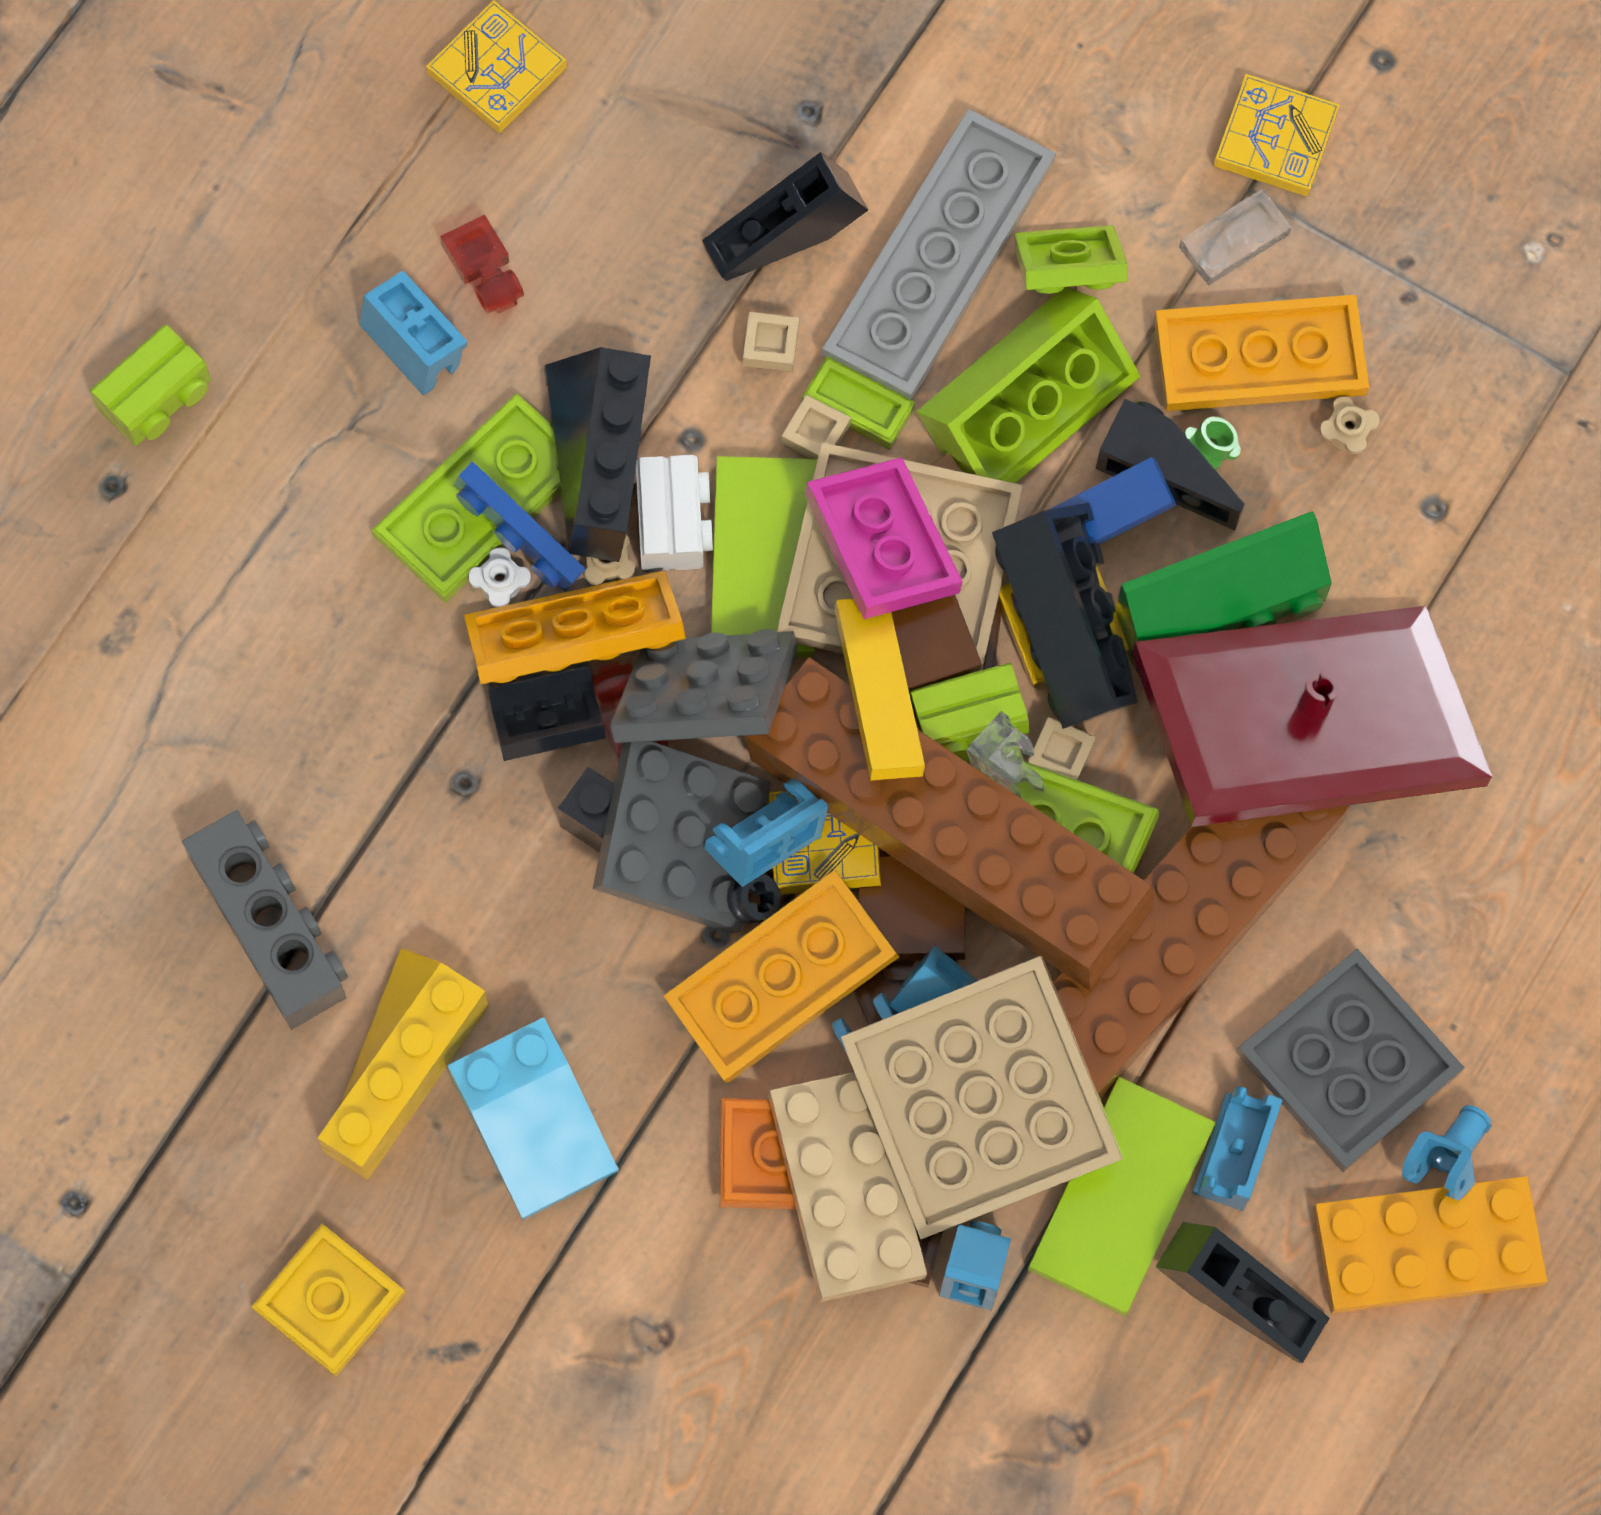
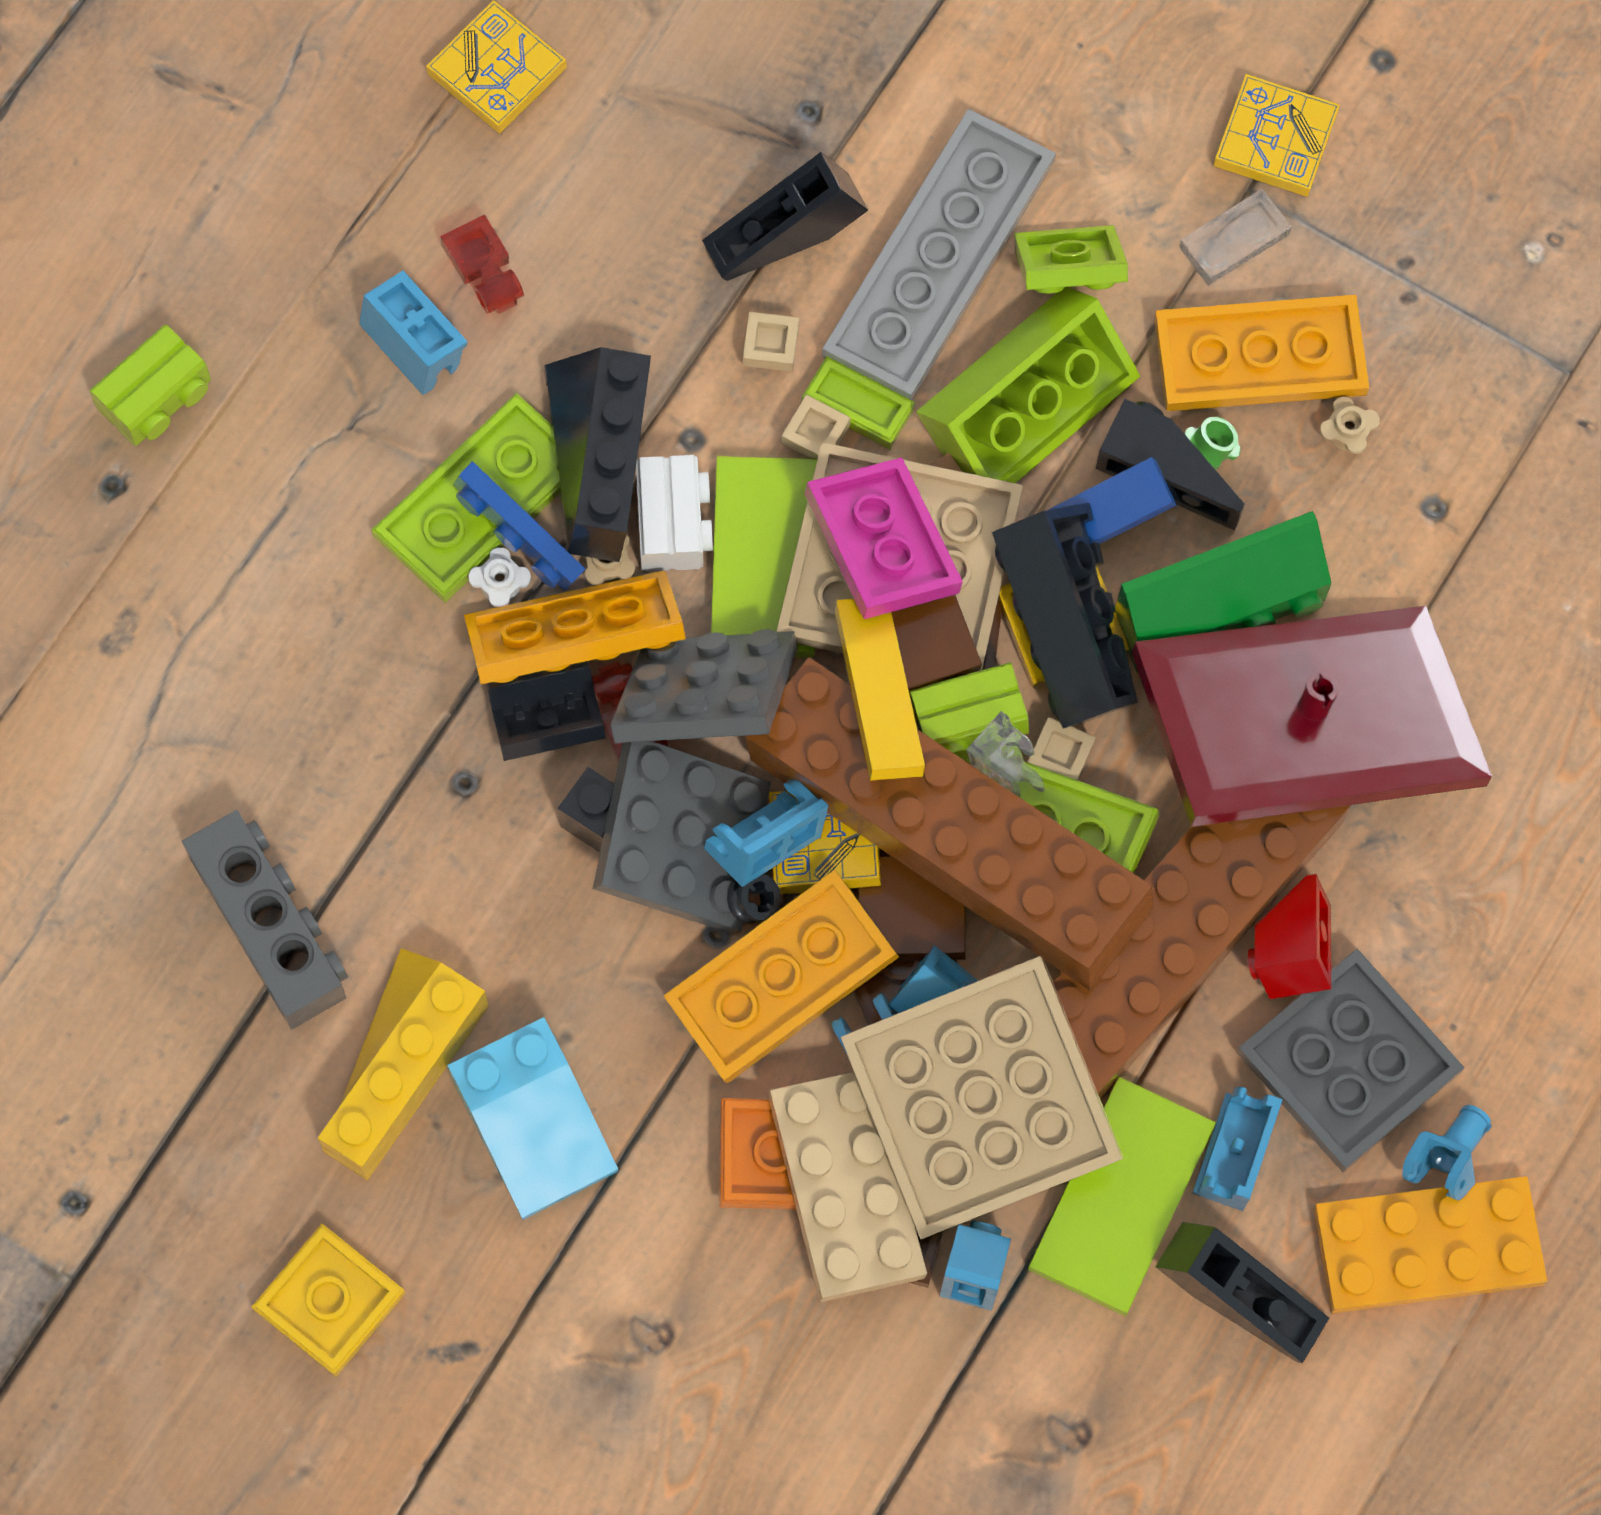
(1294, 943): none -> red slope

